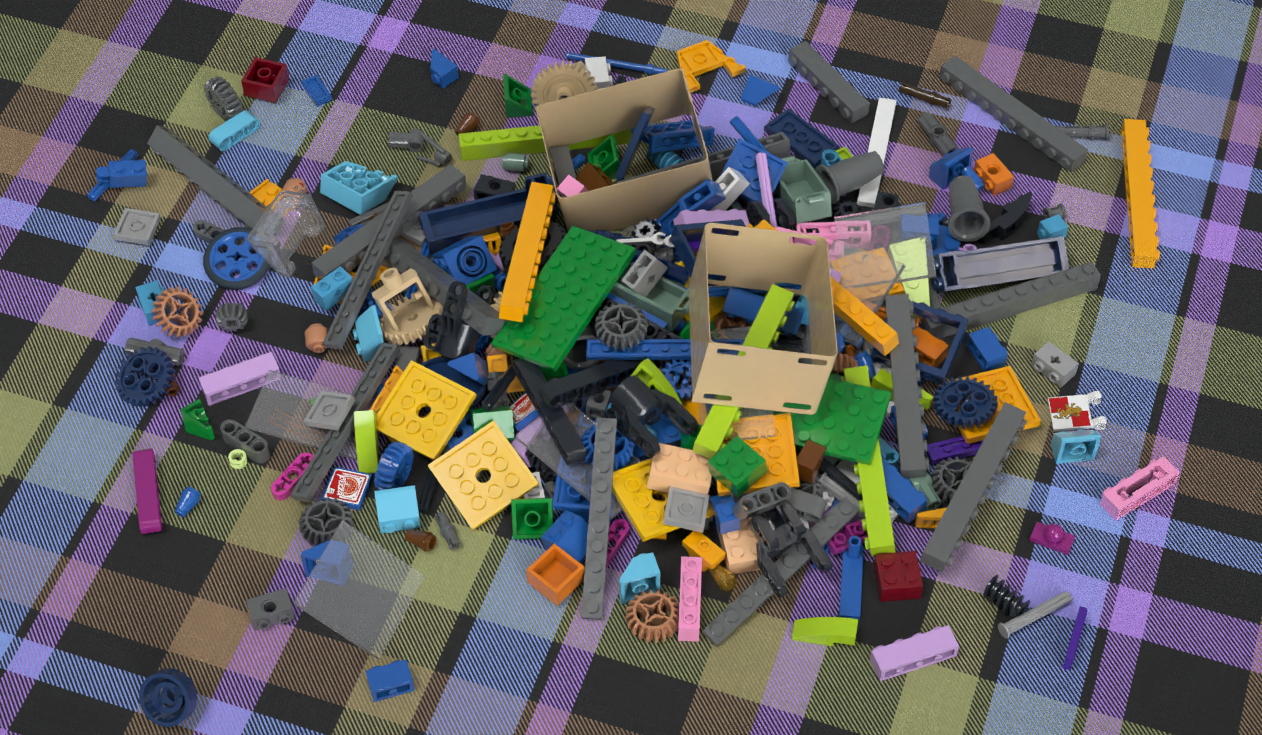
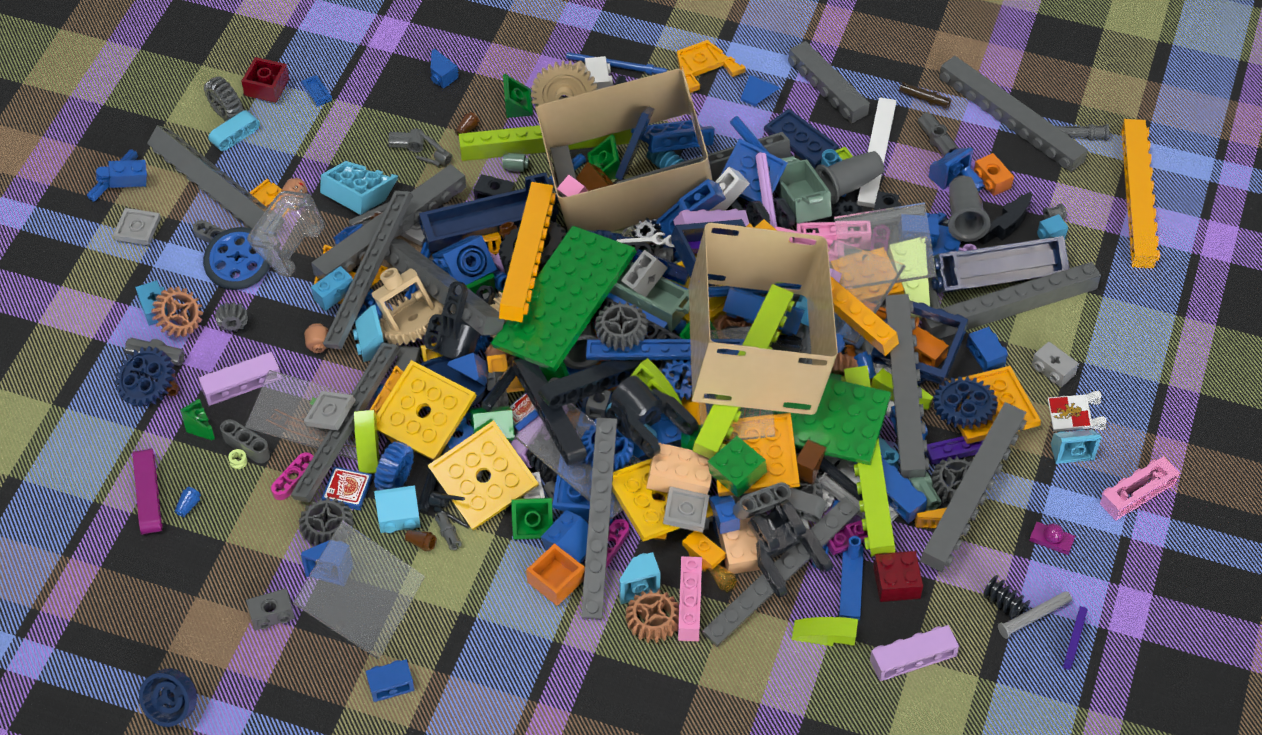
(441, 500): none -> black plant

